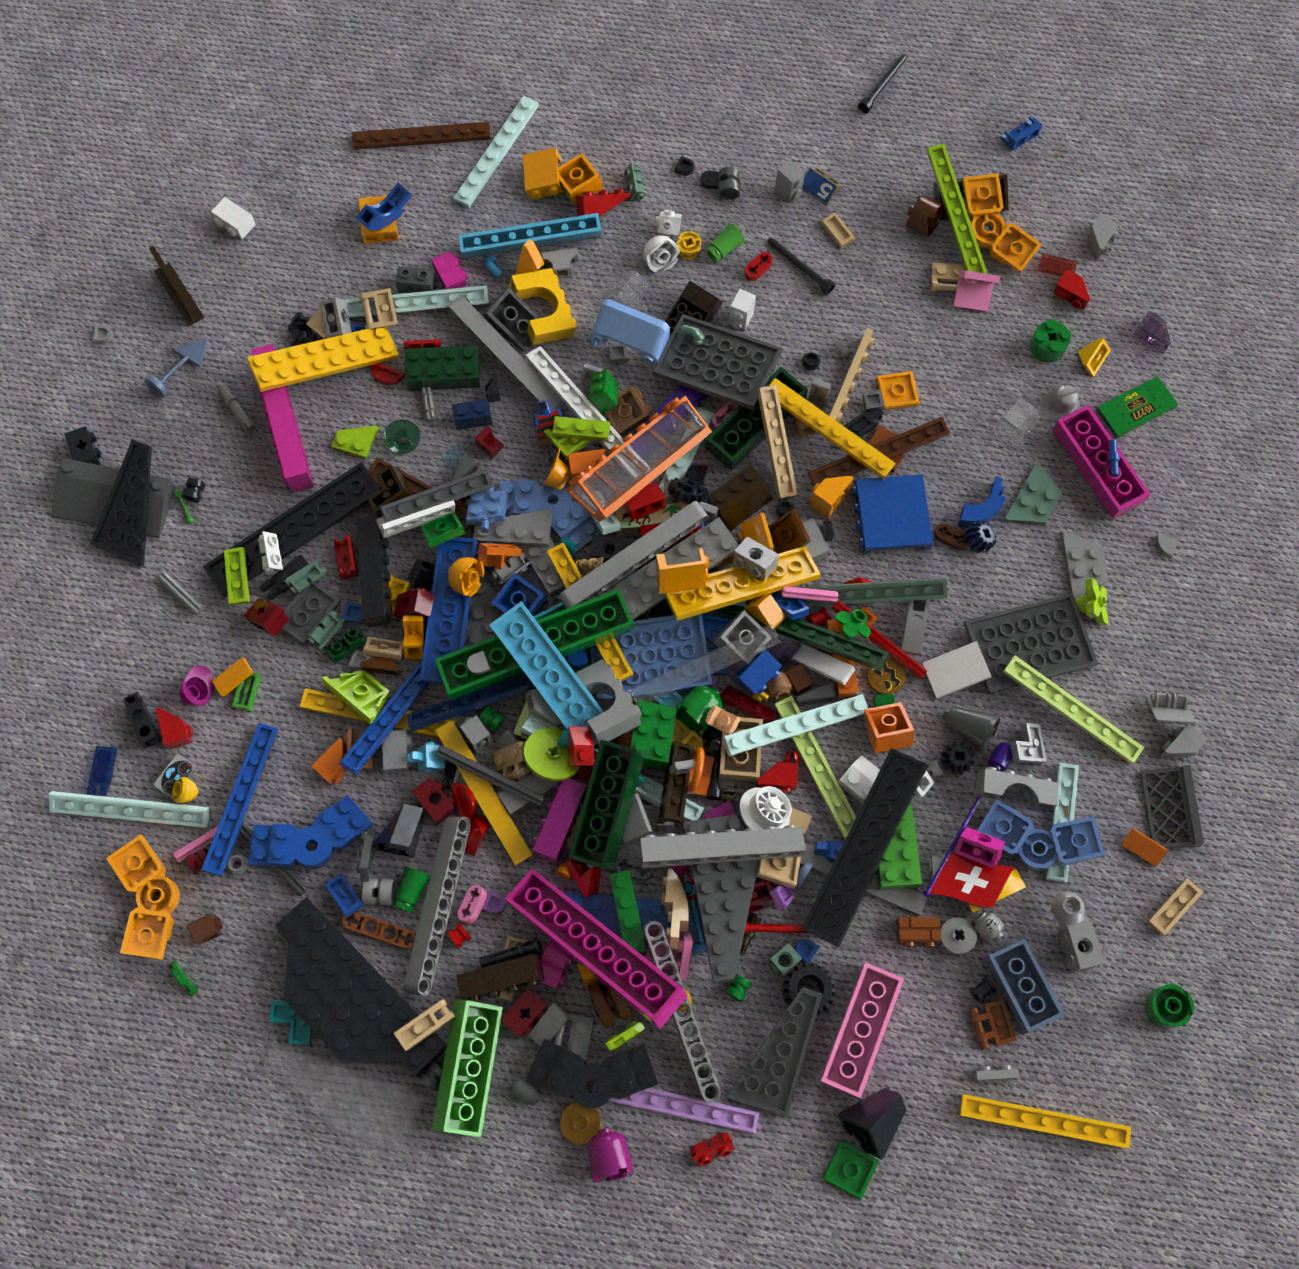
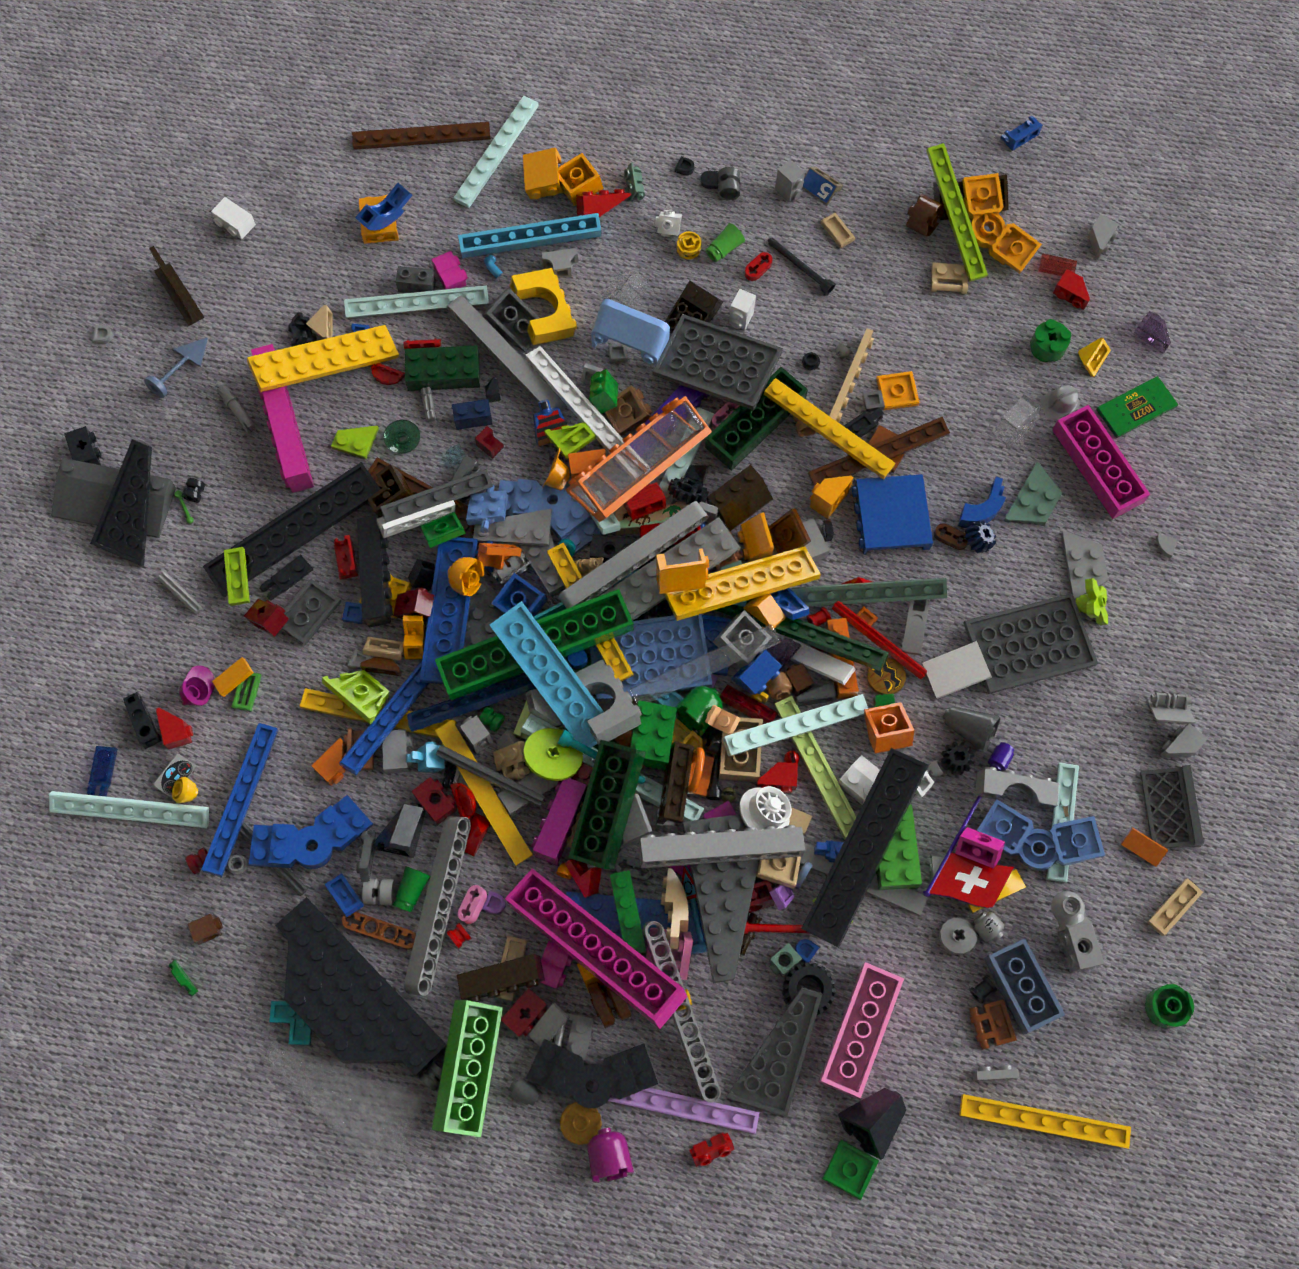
(144, 875): light orange plate -> none
(194, 846): bright pink axle -> none
(269, 545): white hinge -> none
(300, 579): sand green hinge -> none
(319, 636): sand green hinge -> none
(335, 317): light grey brick -> none
(349, 643): dark green slope -> none
(384, 307): tan plate -> none
(424, 1025): tan plate -> none
(477, 663): light grey tile -> none
(517, 951): black pin -> none
(530, 259): light orange slope -> none
(580, 747): red slope -> none
(581, 428): lime plate -> none
(617, 1040): lime wing -> none
(663, 250): white cylinder -> none
(681, 767): light grey tile -> none
(695, 332): sand green arm -> none
(738, 988): green wheel -> none
(755, 558): light grey brick -> none
(777, 441): tan plate -> none
(783, 507): black plate -> none
(809, 594): bright pink axle -> none
(819, 391): light grey tile -> none
(853, 623): green plate -> none
(866, 104): black piece -> none
(918, 931): dark orange brick -> none
(974, 290): bright pink bracket -> none
(1031, 748): light grey plate -> none
(1073, 709): yellowish green plate -> none
(1113, 458): blue bar -> none

